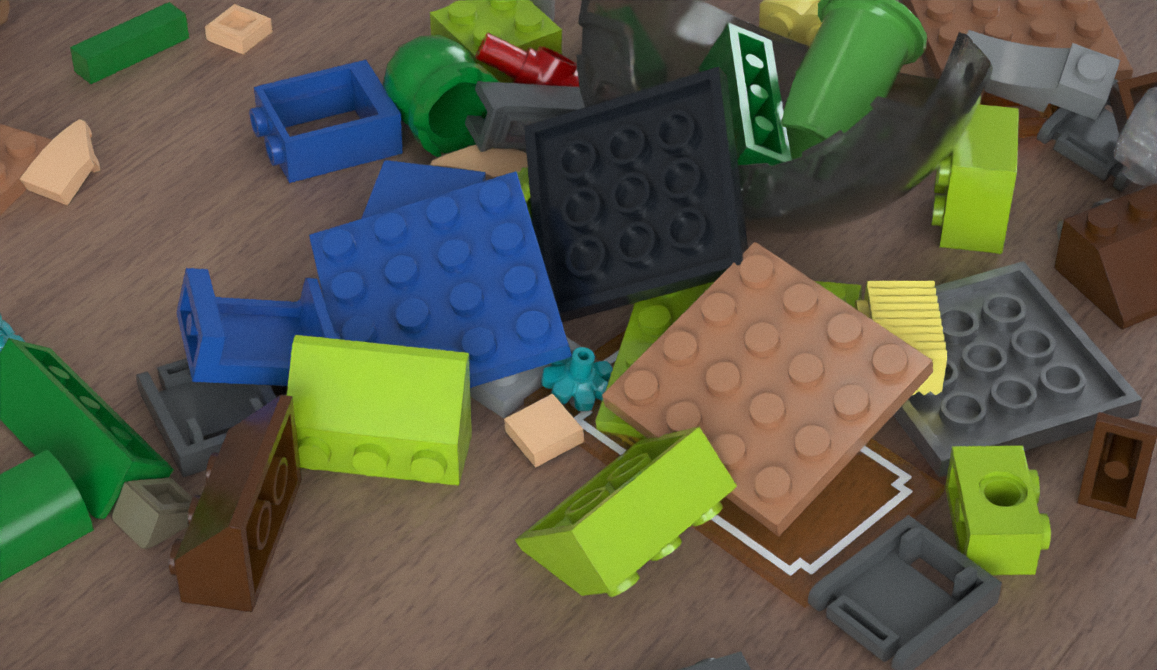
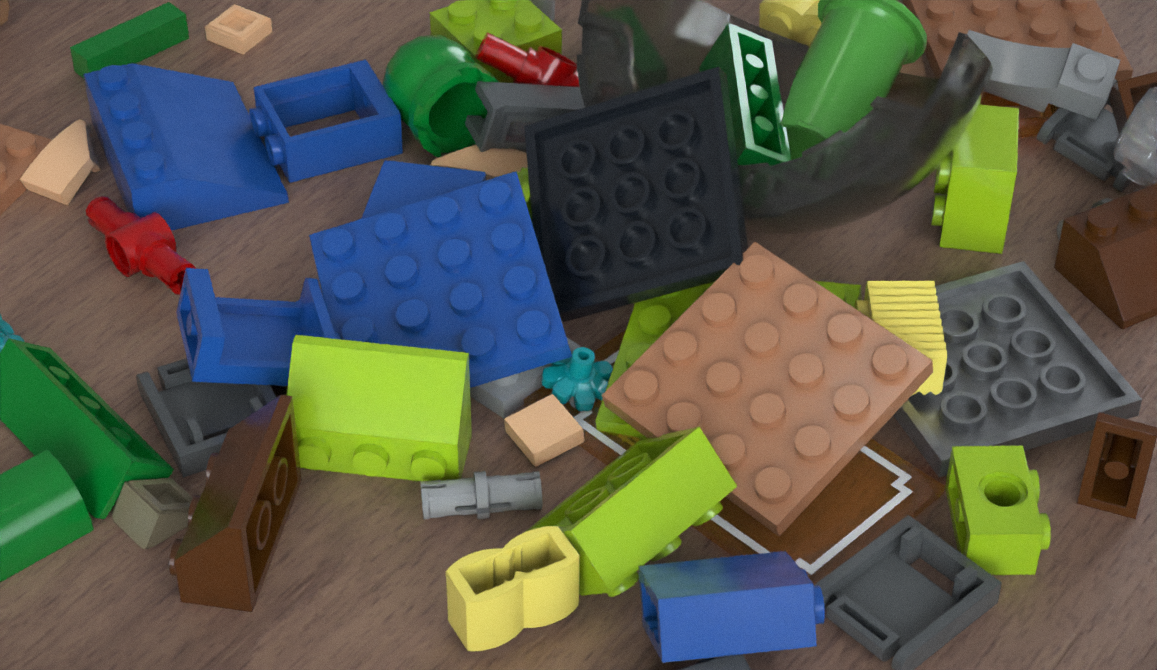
(138, 243): none -> red pin
(180, 145): none -> blue slope
(481, 495): none -> light grey pin
(512, 588): none -> light yellow brick
(729, 606): none -> blue brick

